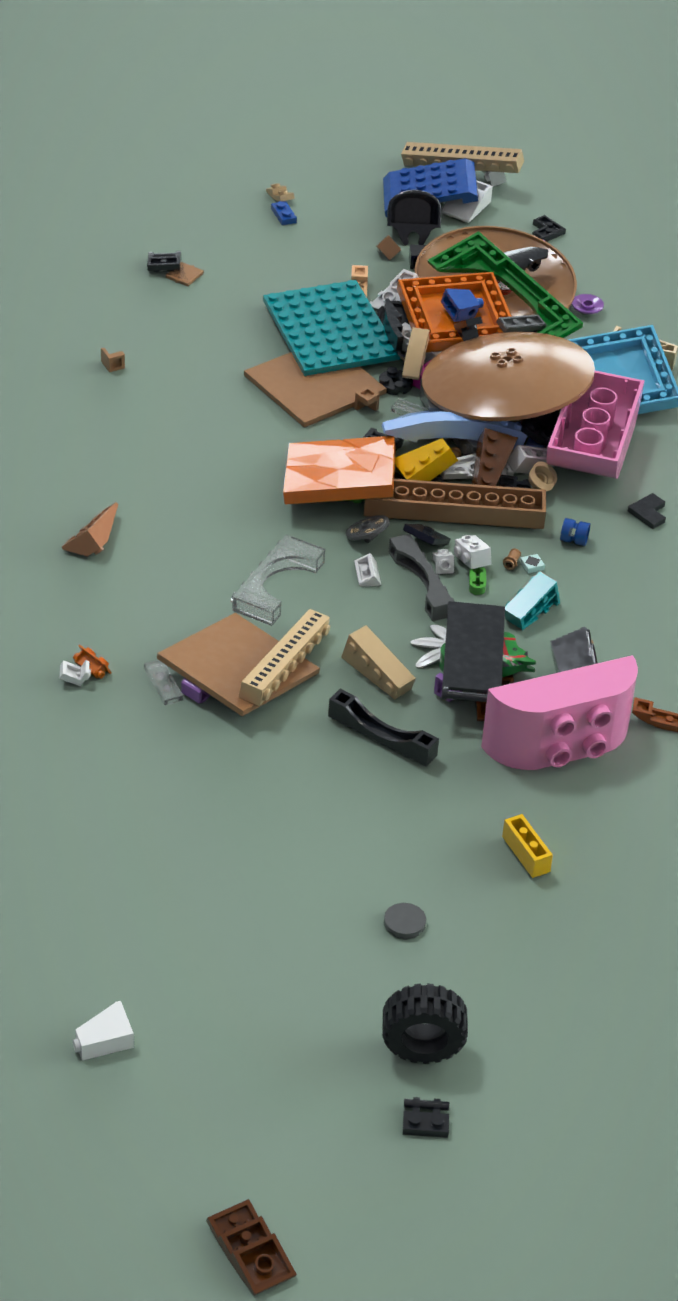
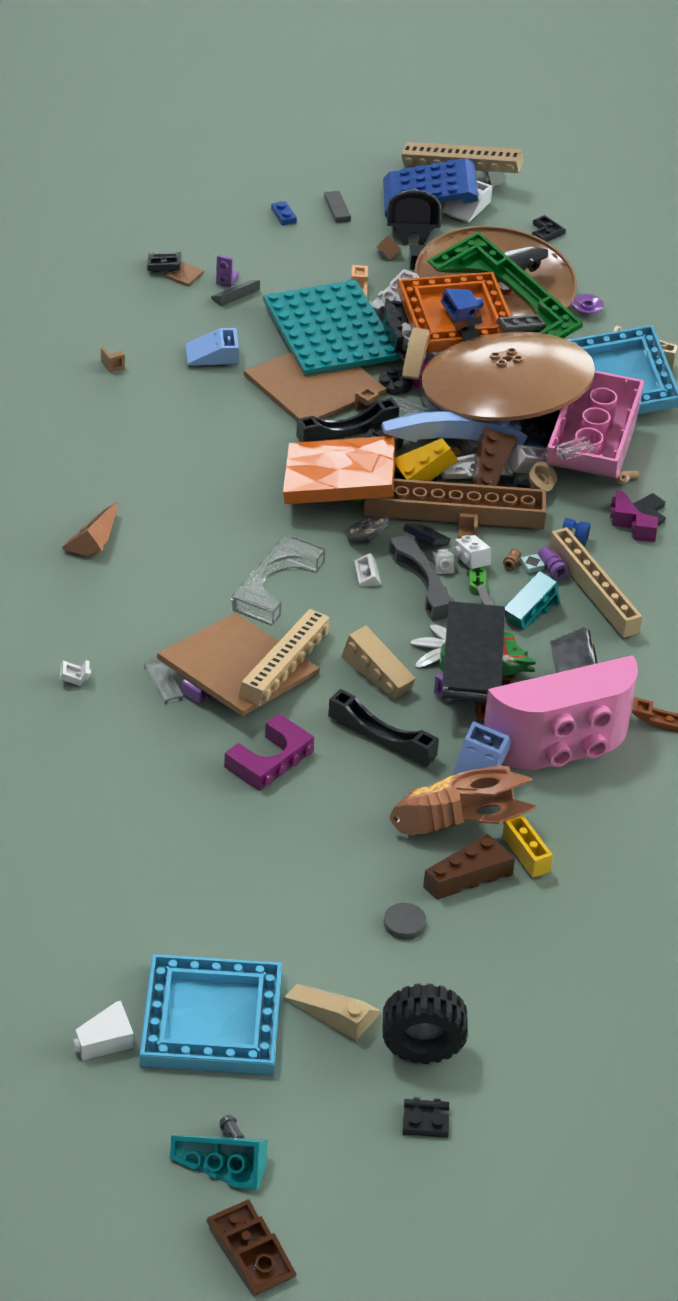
(97, 665): orange hinge -> none
(211, 1015): none -> medium azure tile
(214, 348): none -> light blue slope
(224, 271): none -> medium lavender bracket
(229, 1125): none -> dark grey pin
(229, 1159): none -> teal wedge
(236, 292): none -> dark grey slope
(262, 770): none -> magenta arch
(279, 192): tan slope -> none
(318, 429): none -> black arch
(337, 206): none -> dark grey tile
(338, 1011): none -> tan wedge
(458, 800): none -> nougat animal
(467, 524): none -> medium nougat panel
(468, 867): none -> reddish brown wedge
(482, 749): none -> light blue slope
(485, 595): none -> light grey tile
(553, 562): none -> medium lavender axle
(574, 448): none -> clear tile
(596, 583): none -> tan brick
(625, 476): none -> tan arm
(627, 515): none -> magenta arch

